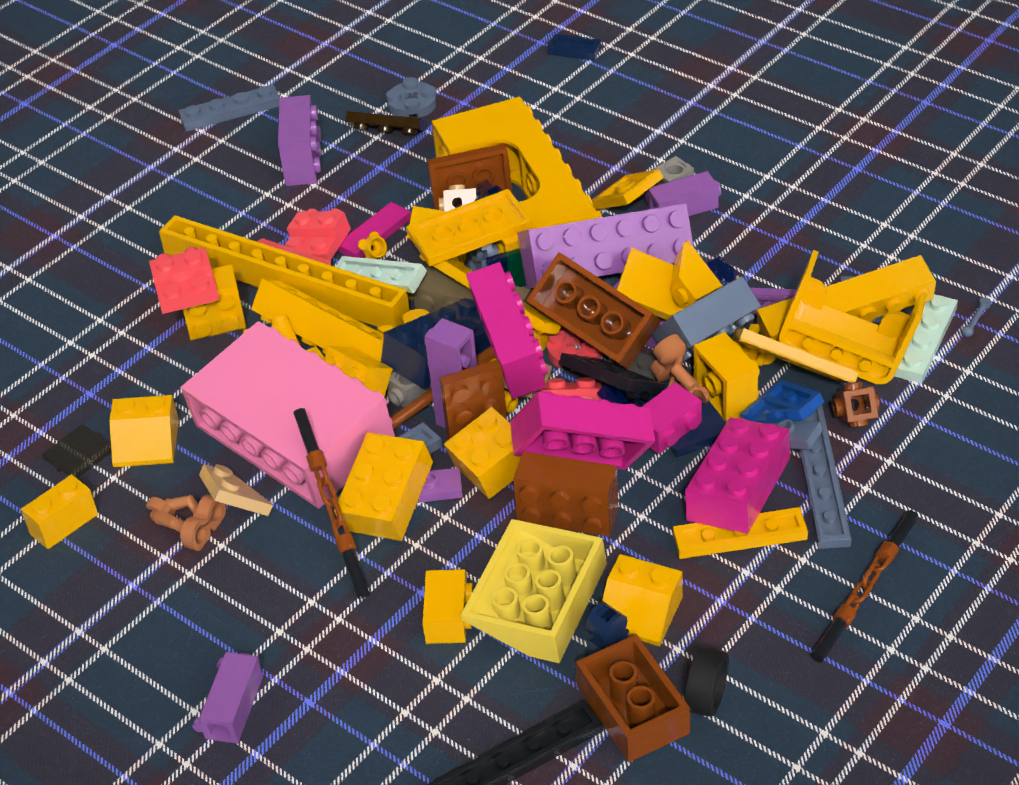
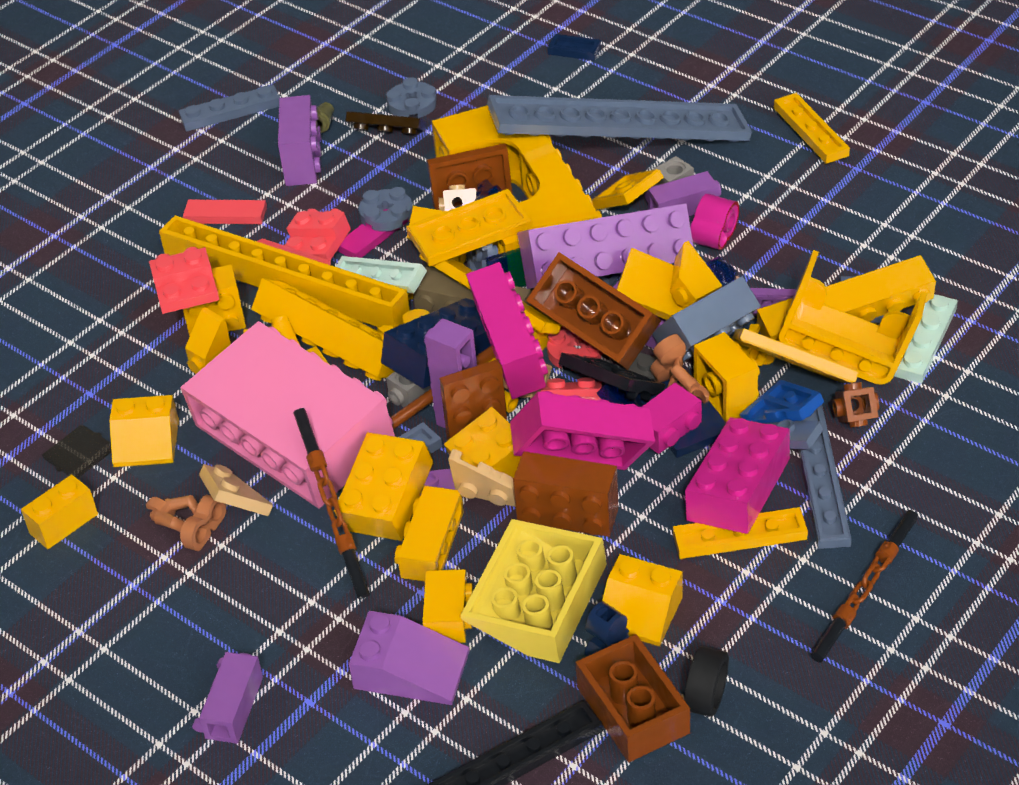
(206, 340): none -> yellow slope
(225, 211): none -> coral tile
(325, 113): none -> olive cone
(357, 364): yellow brick -> none
(374, 202): none -> sand blue plate
(378, 243): yellow plate -> none
(406, 660): none -> medium lavender slope
(429, 532): none -> yellow brick
(481, 481): none -> tan wing
(617, 118): none -> sand blue plate
(714, 221): none -> dark pink piece
(811, 128): none -> yellow plate
(984, 303): sand blue hinge -> none

